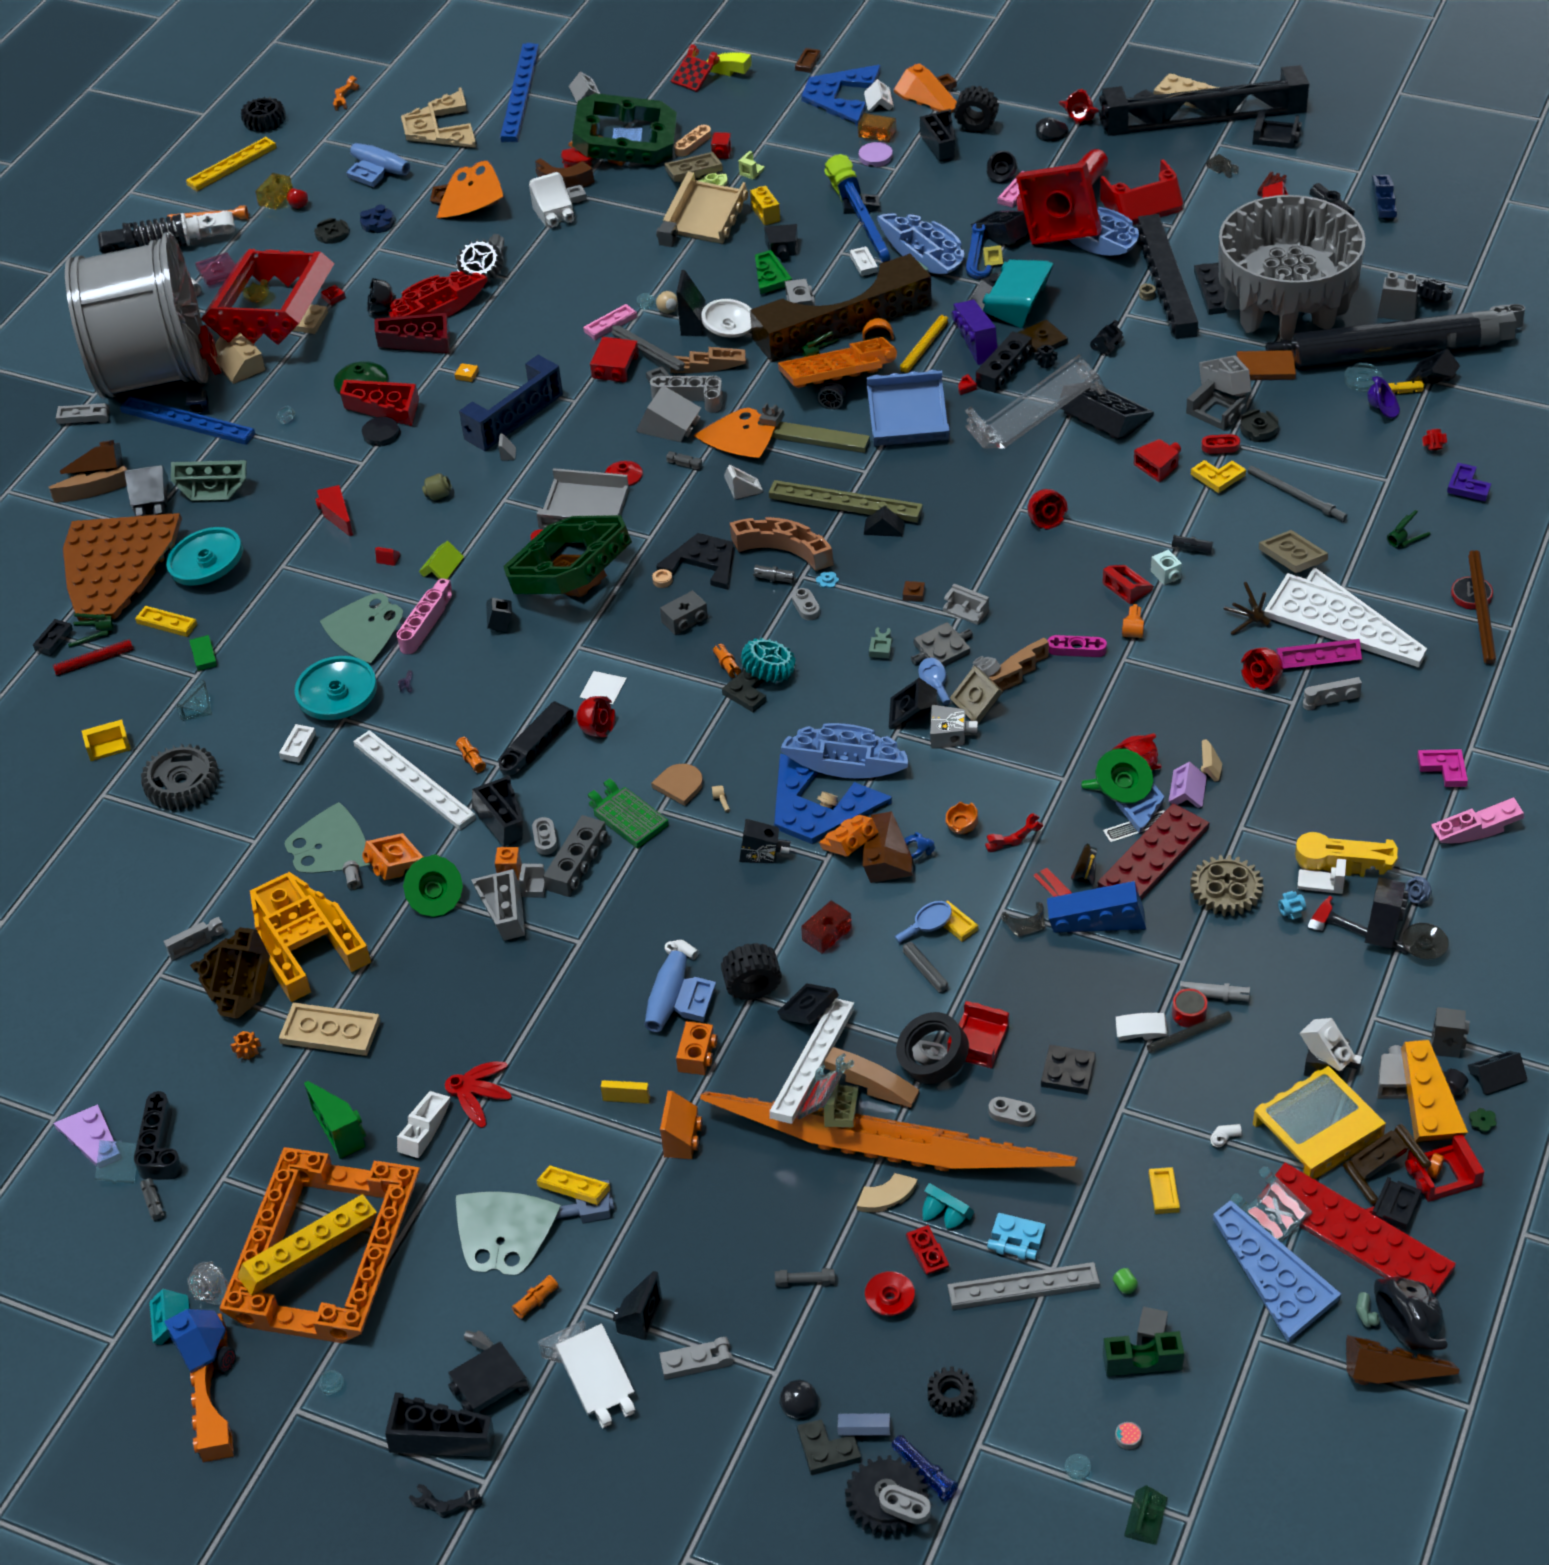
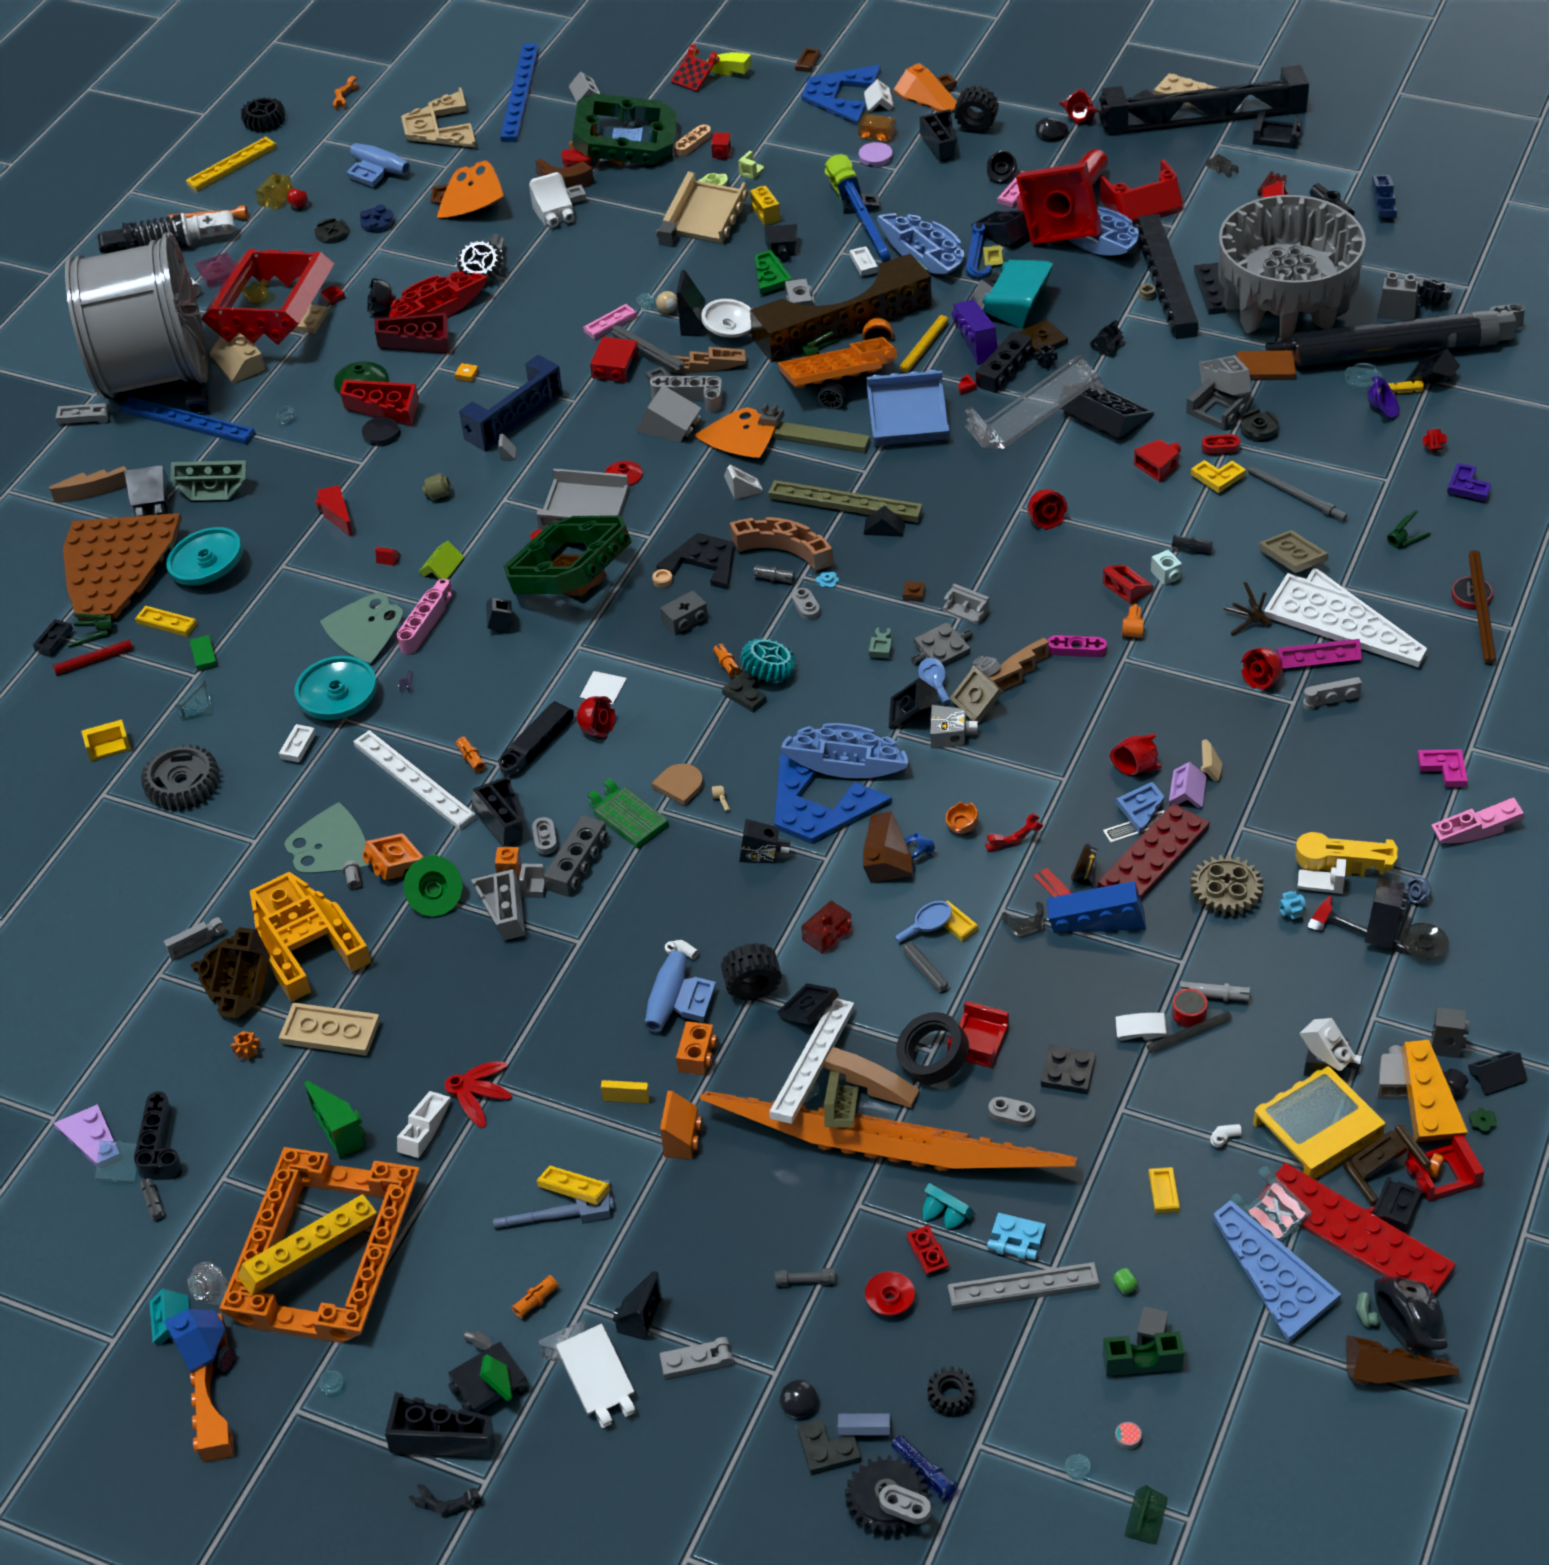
(104, 456): reddish brown slope -> none
(208, 349): red wing -> none
(497, 1376): none -> green piece
(514, 1216): piece -> none
(684, 460): dark grey axle -> none
(699, 165): dark tan plate -> none
(823, 1087): clear light blue flag -> none
(828, 799): tan plate -> none
(849, 835): orange plate -> none
(886, 1195): tan tile -> none
(928, 1052): light grey plate -> none
(1121, 776): green piece -> none

